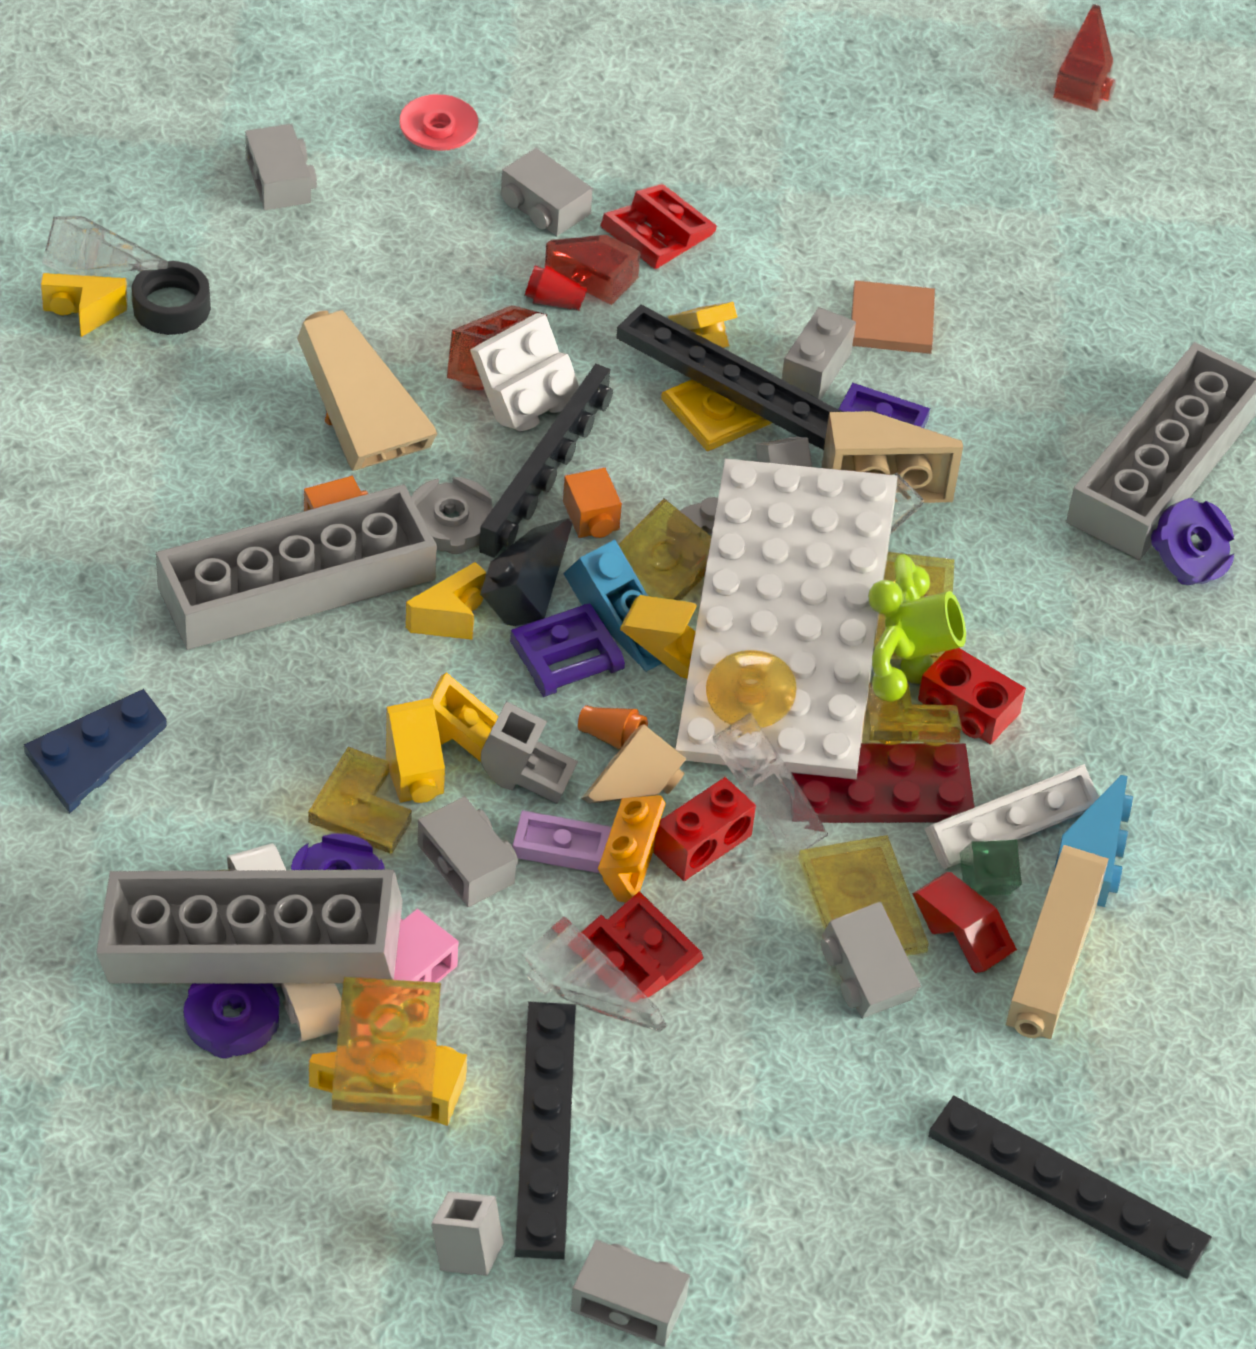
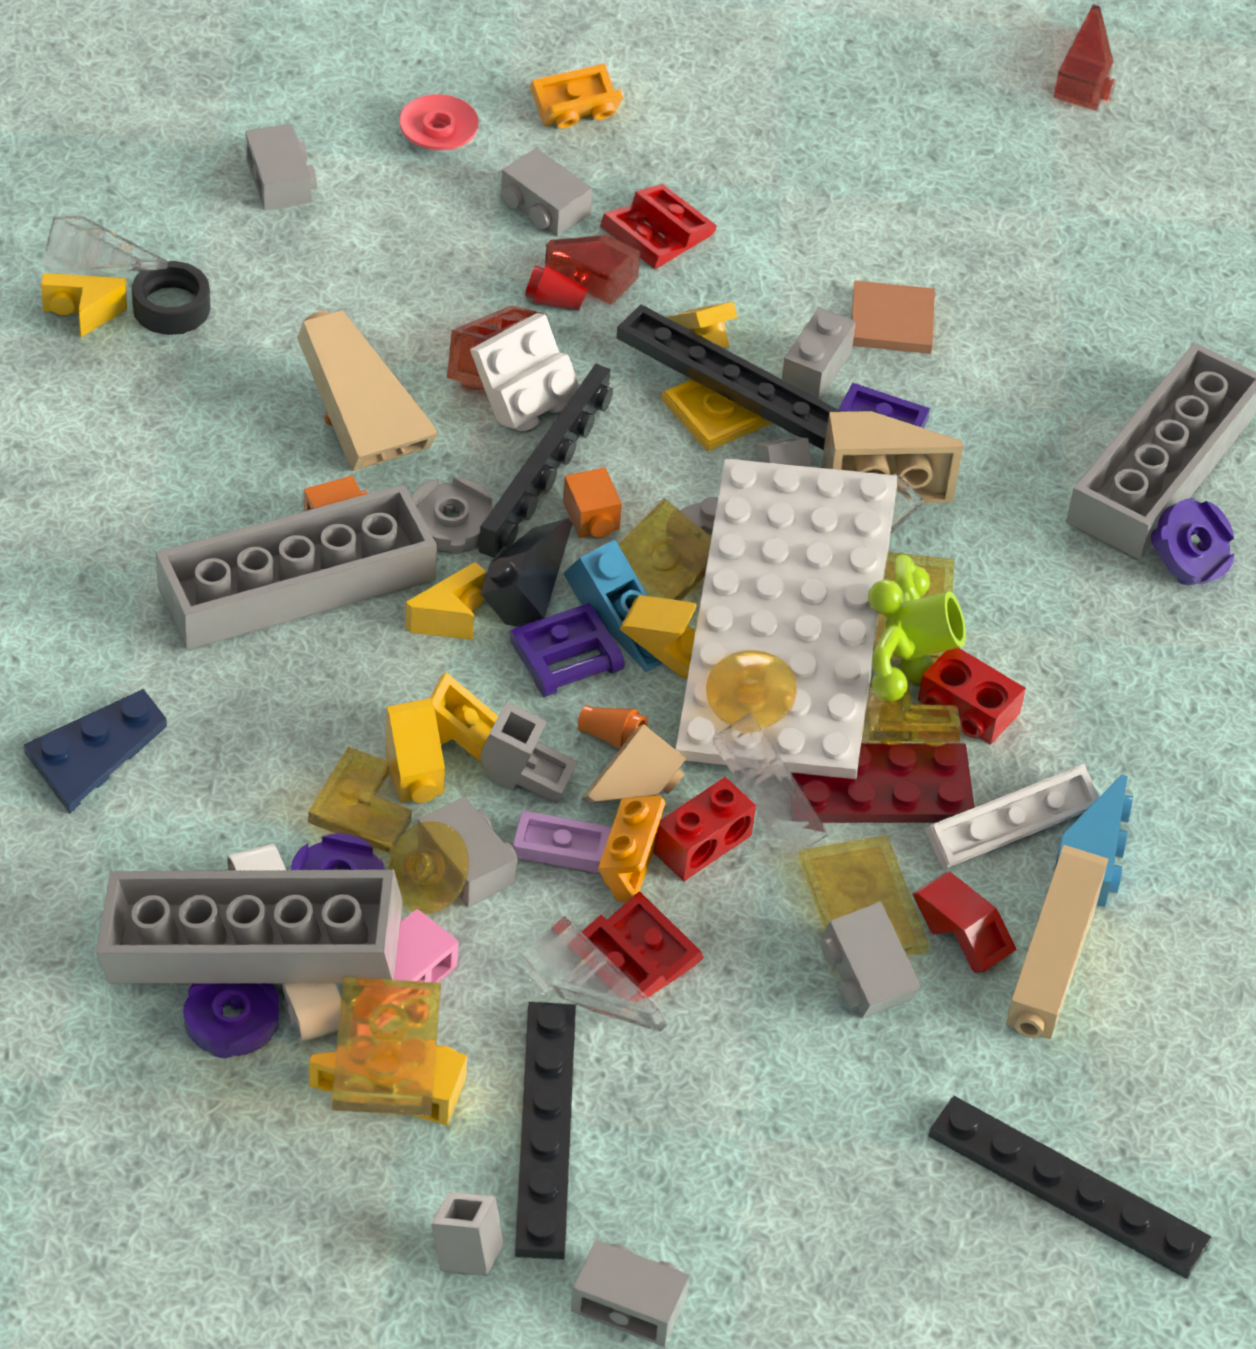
(442, 869): none -> clear yellow dish
(575, 95): none -> light orange bracket
(991, 867): clear green brick -> none

